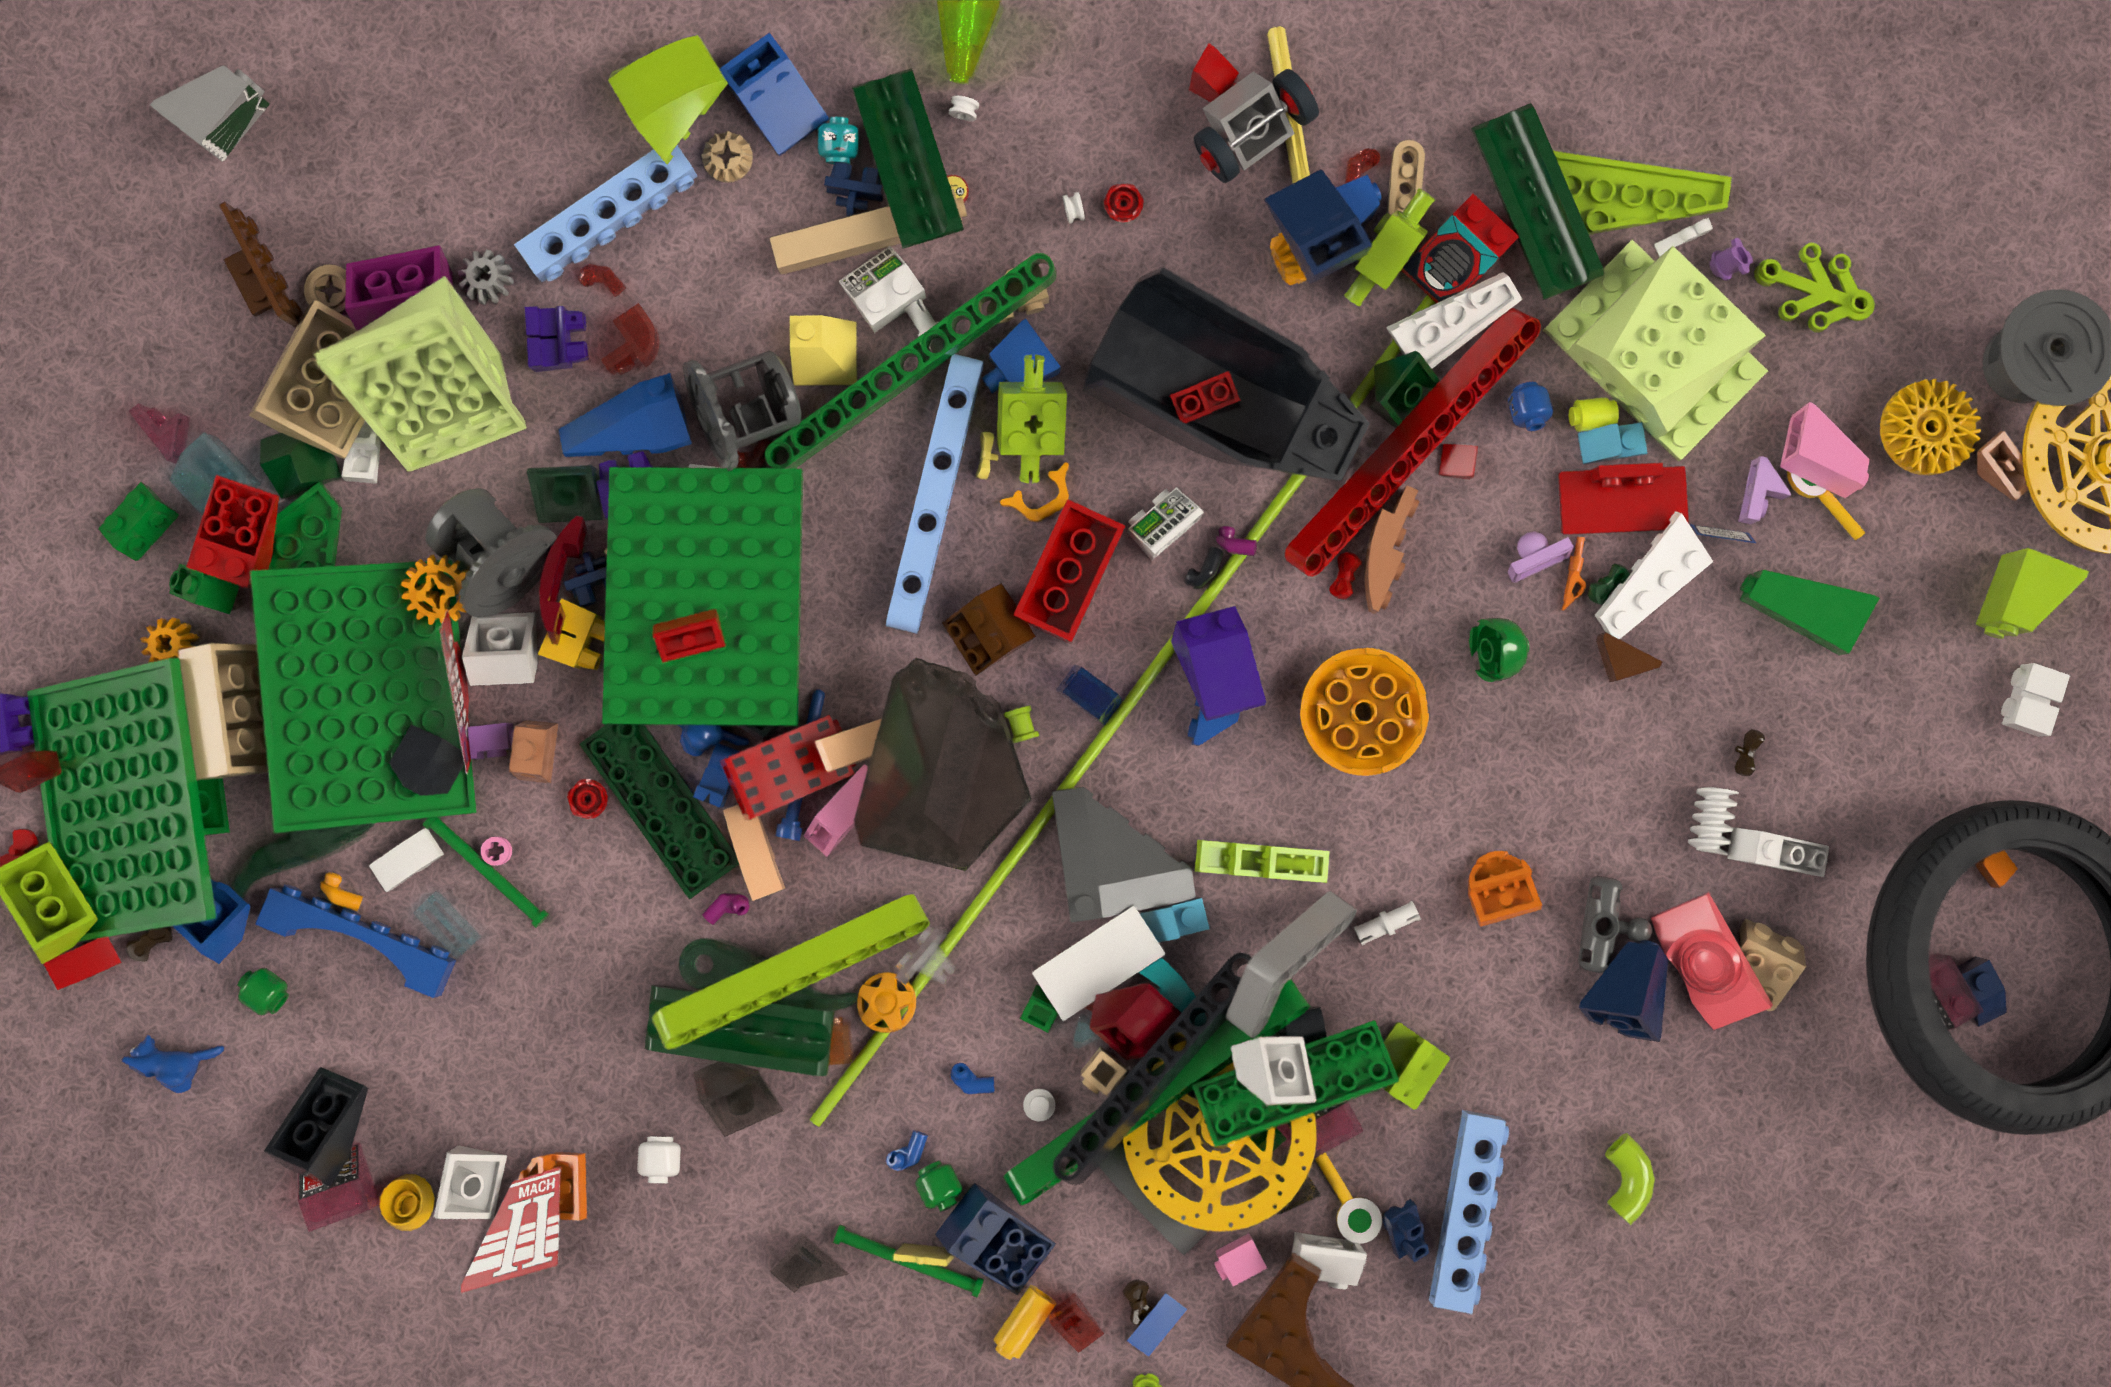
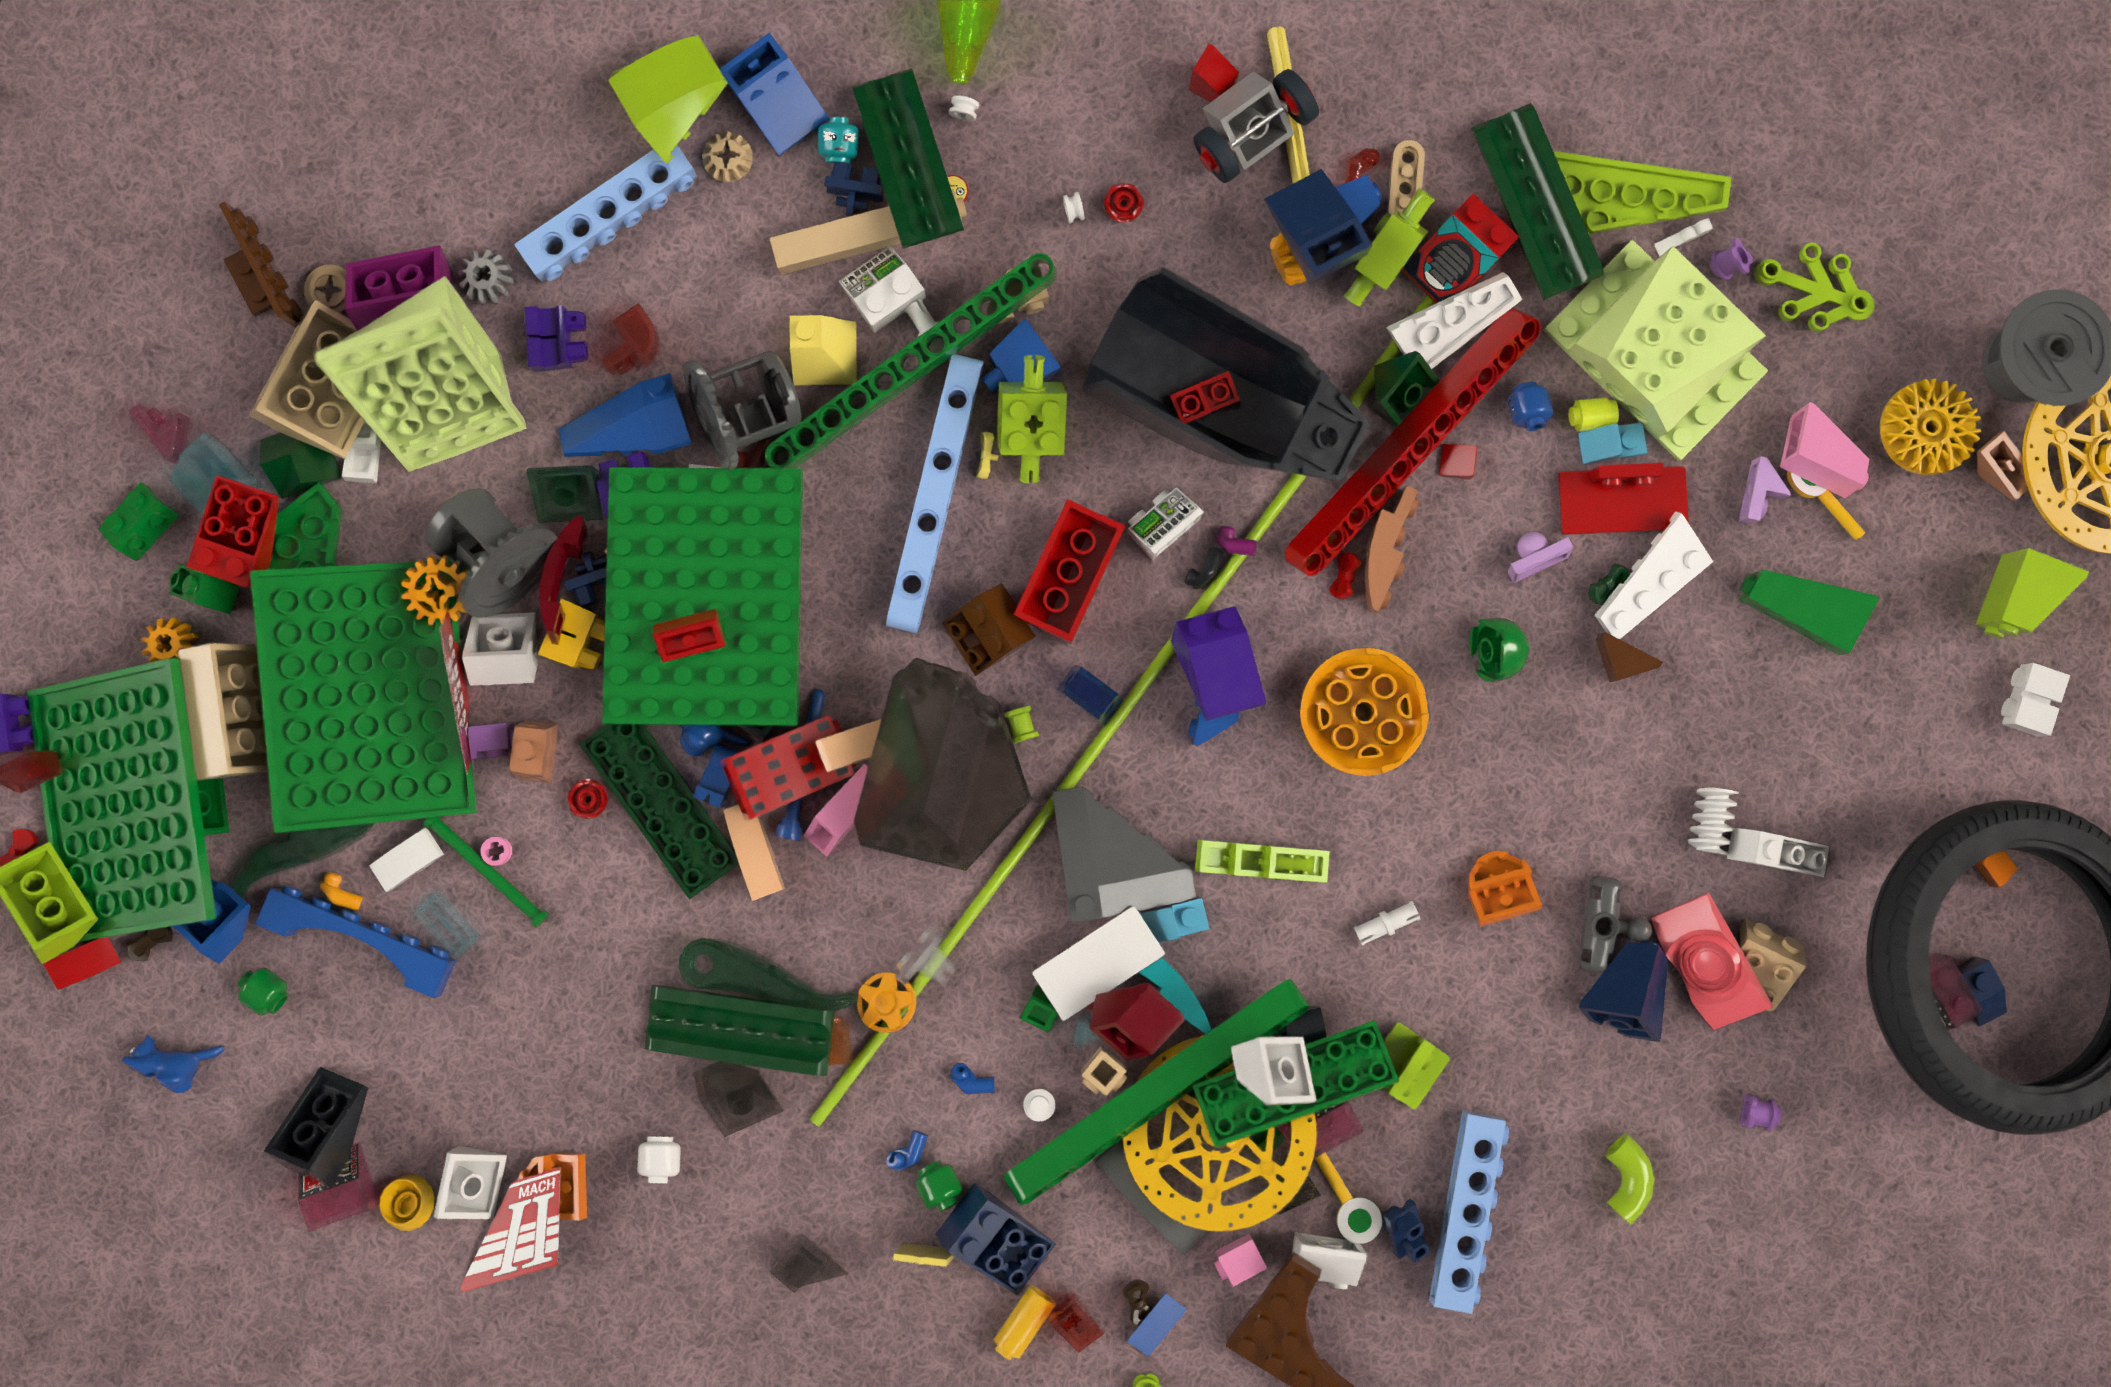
(214, 109): light grey slope -> none
(426, 762): black slope -> none
(601, 274): clear red arm -> none
(726, 903): magenta arm -> none
(789, 971): lime beam -> none
(888, 1252): green bar -> none
(1048, 509): light orange helmet -> none
(1142, 1076): black beam -> none
(1284, 958): light grey beam -> none
(1574, 569): orange hand -> none
(1723, 533): sticker -> none
(1745, 764): dark brown piece -> none
(1760, 1113): none -> medium lavender brick

